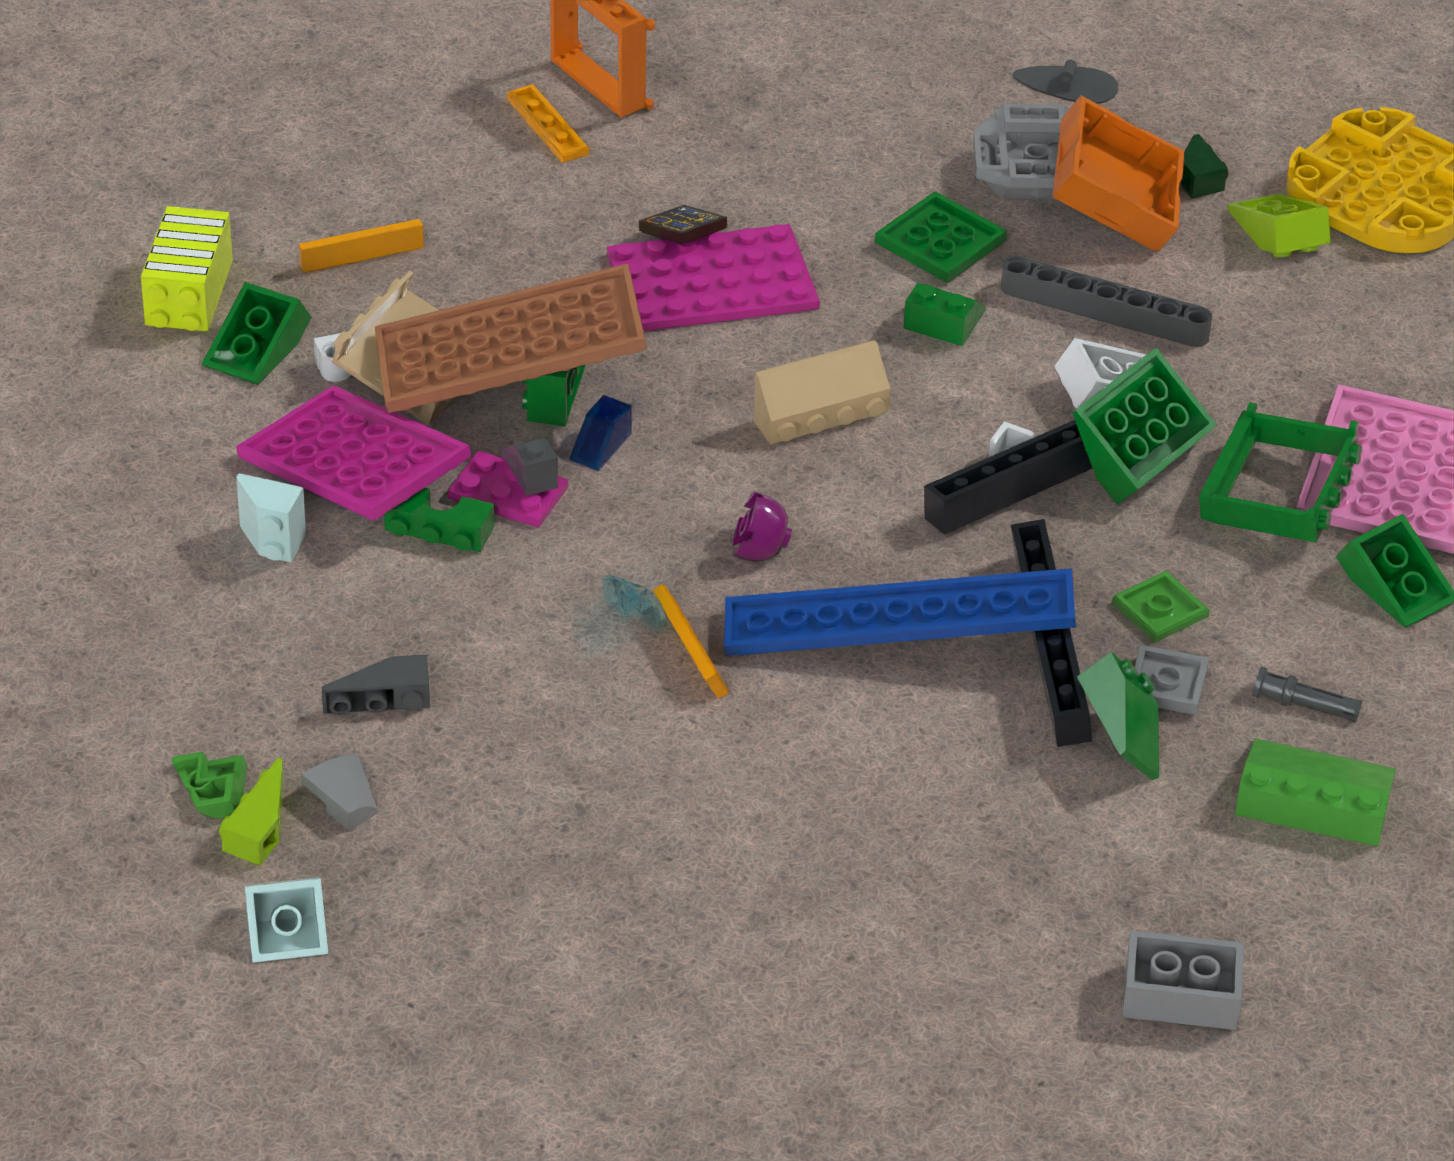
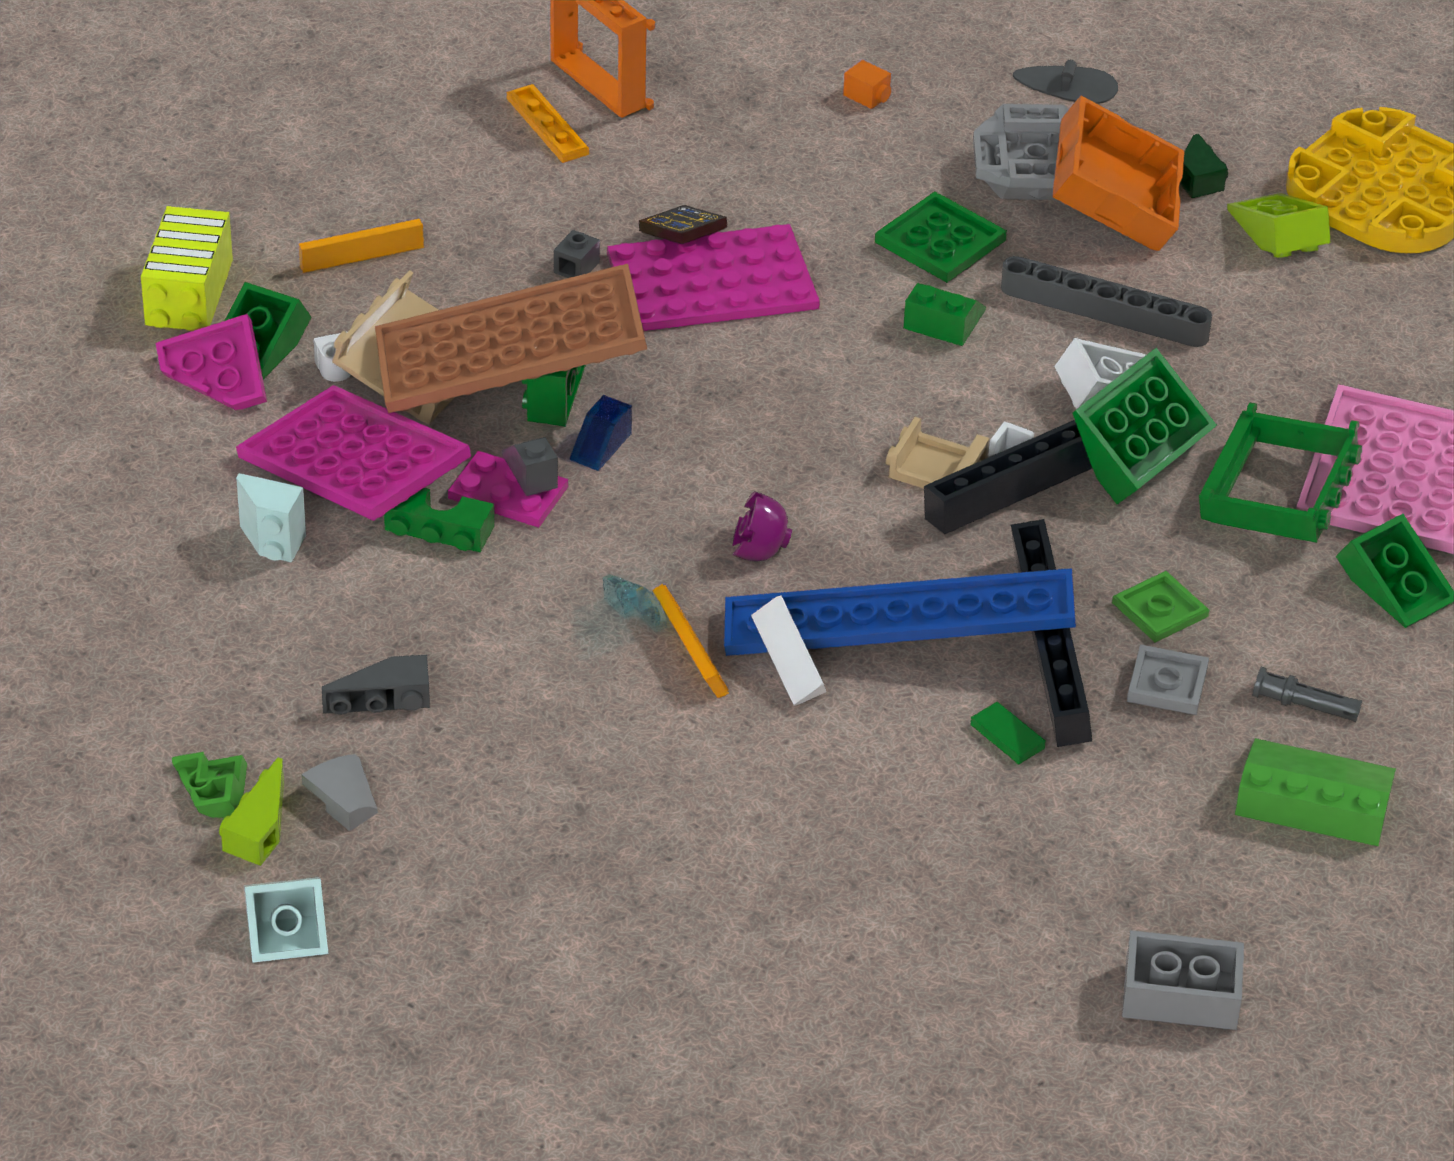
(217, 362): none -> dark pink plate
(576, 255): none -> dark grey brick
(788, 651): none -> white slope
(821, 392): tan slope -> none
(867, 84): none -> orange brick
(926, 458): none -> tan panel
(1008, 732): none -> green tile
(1126, 710): green slope -> none

